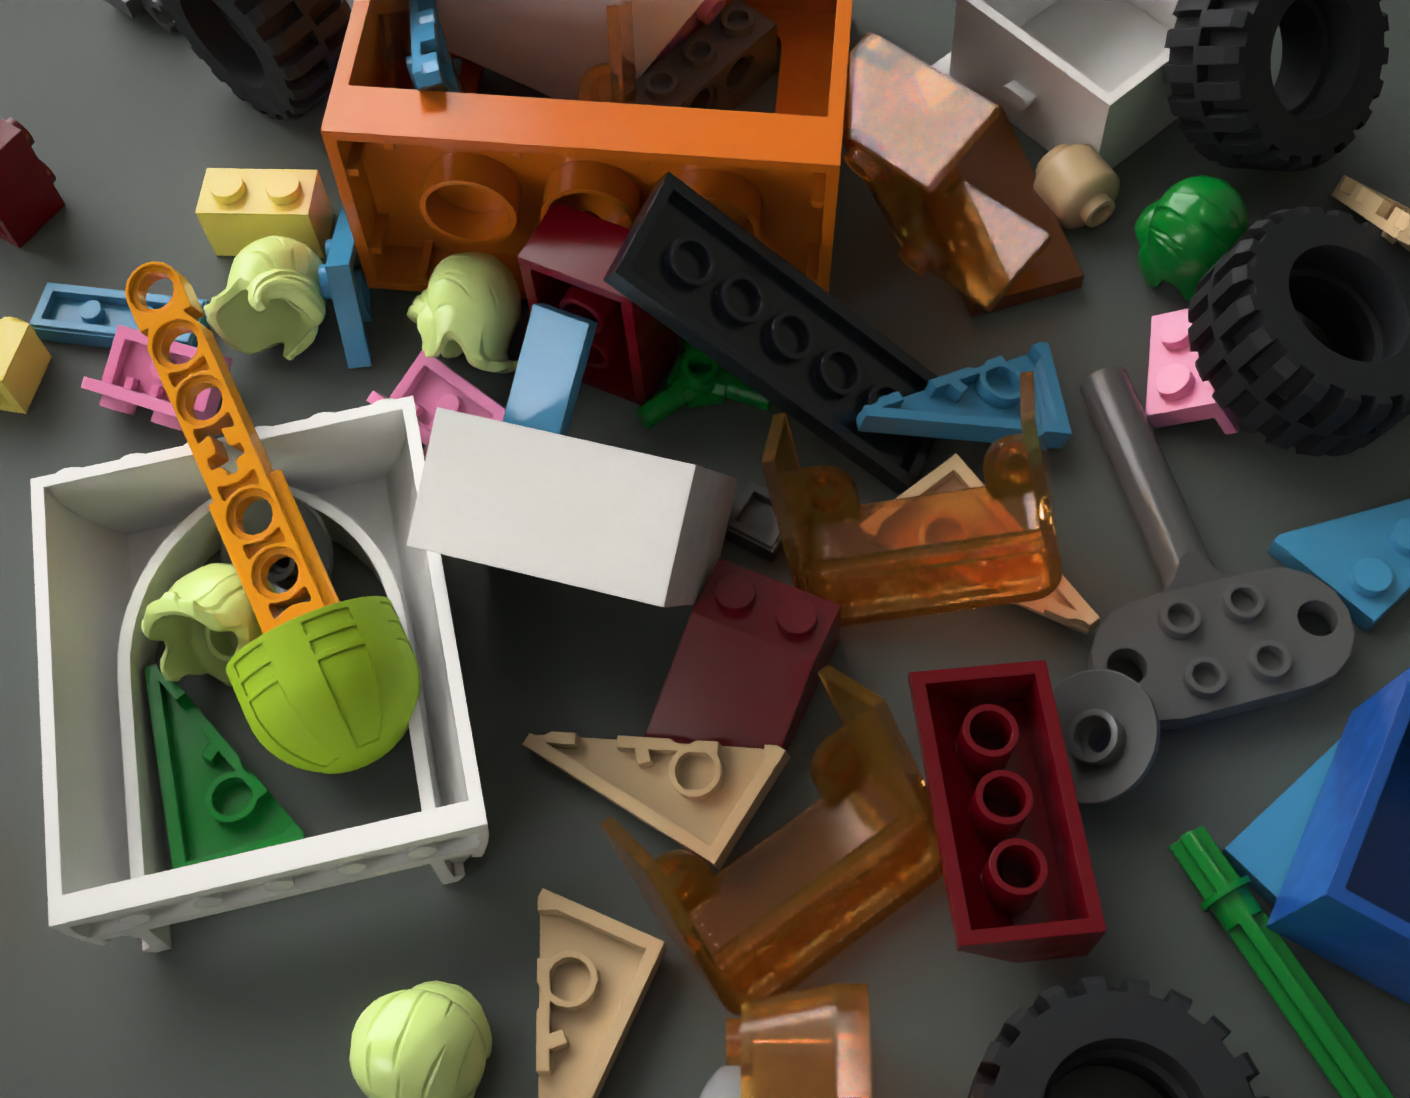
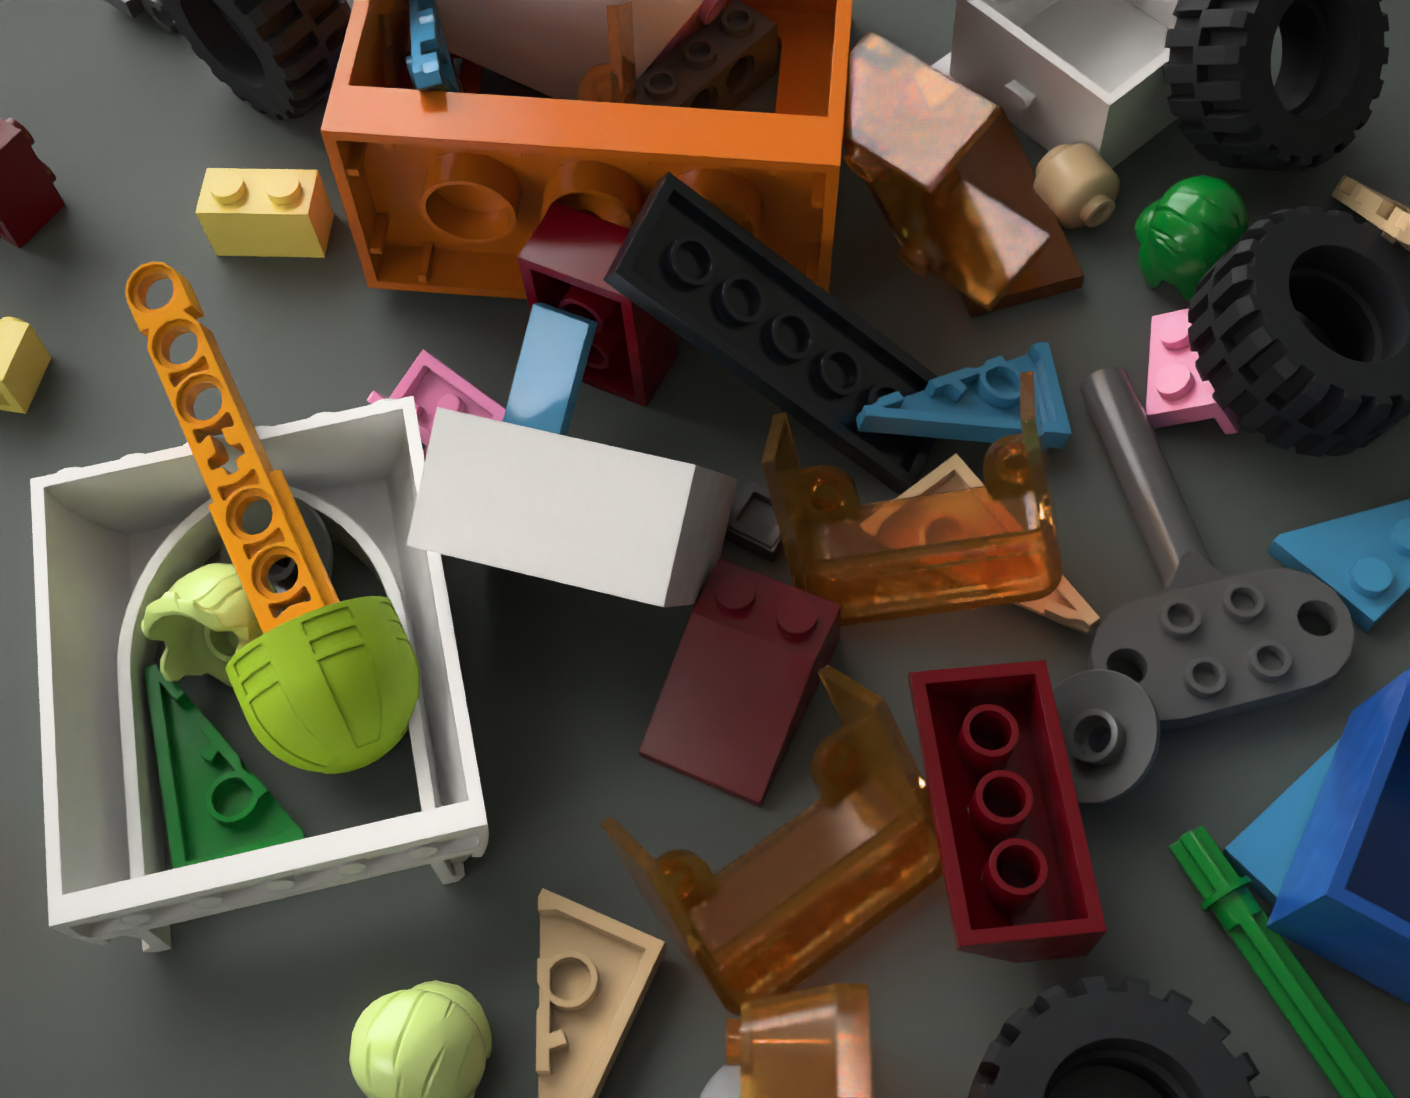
(92, 315): dark azure tile -> none
(133, 380): bright pink bracket -> none
(270, 298): yellowish green hair -> none
(346, 285): dark azure wing -> none
(469, 309): yellowish green hair -> none
(686, 791): tan wing -> none
(697, 383): green piece -> none

